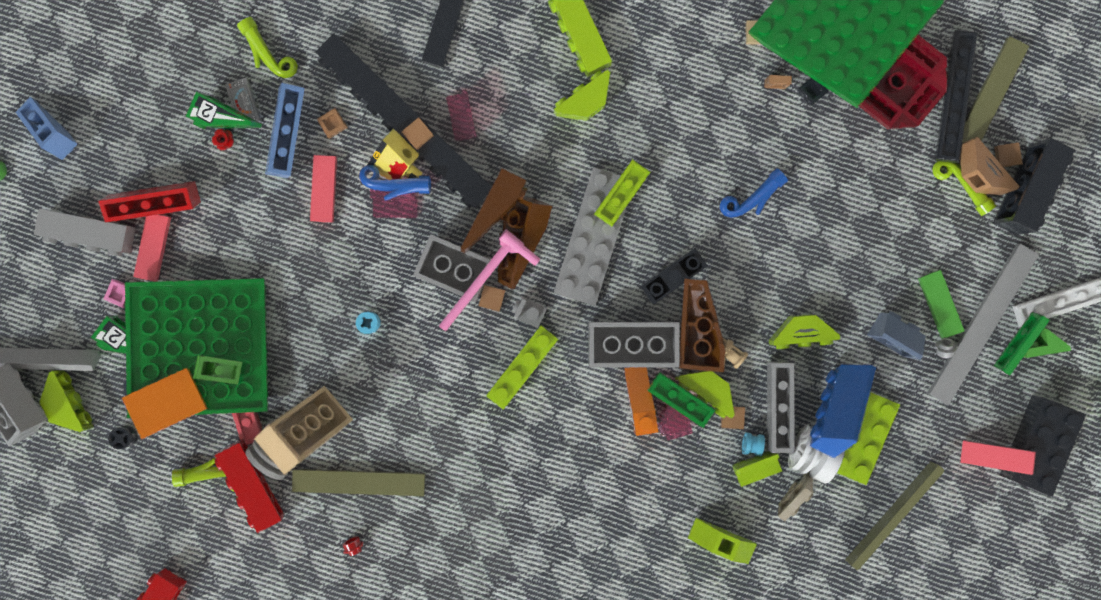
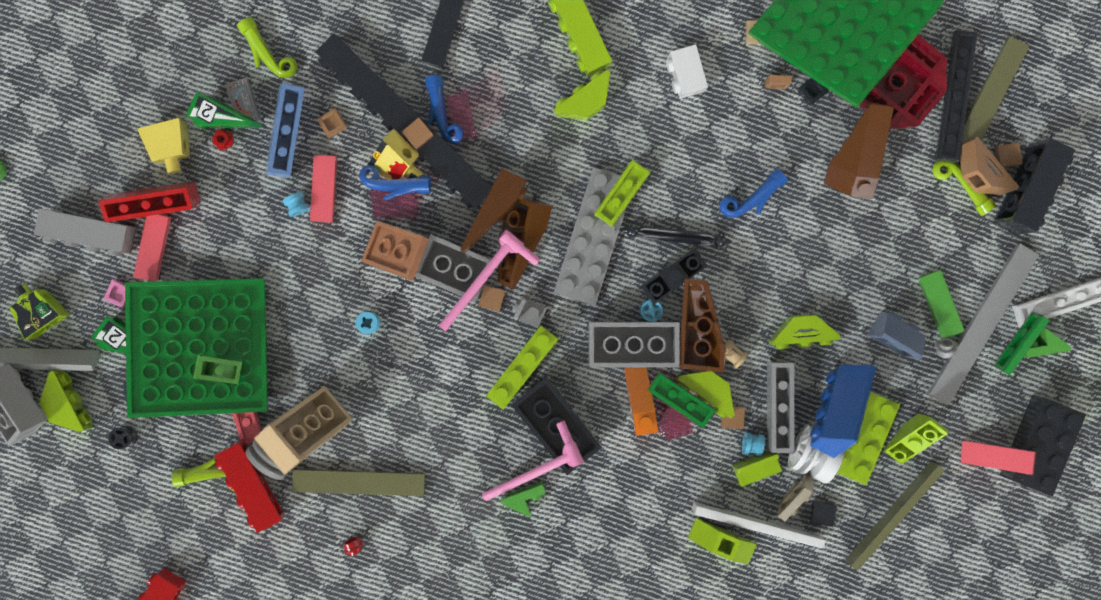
(36, 311): none -> torso
(45, 129): medium blue slope -> none
(164, 403): orange tile -> none
(167, 143): none -> light yellow torso
(296, 204): none -> medium azure wheel
(395, 250): none -> nougat plate
(437, 110): none -> blue plant
(518, 499): none -> bright green slope
(545, 407): none -> black brick
(571, 456): none -> bright pink bar
(651, 314): none -> medium azure wheel
(676, 235): none -> black wheel
(686, 71): none -> white brick
(758, 525): none -> white tile
(823, 513): none -> black tile
(860, 159): none -> reddish brown wedge
(914, 437): none -> lime slope

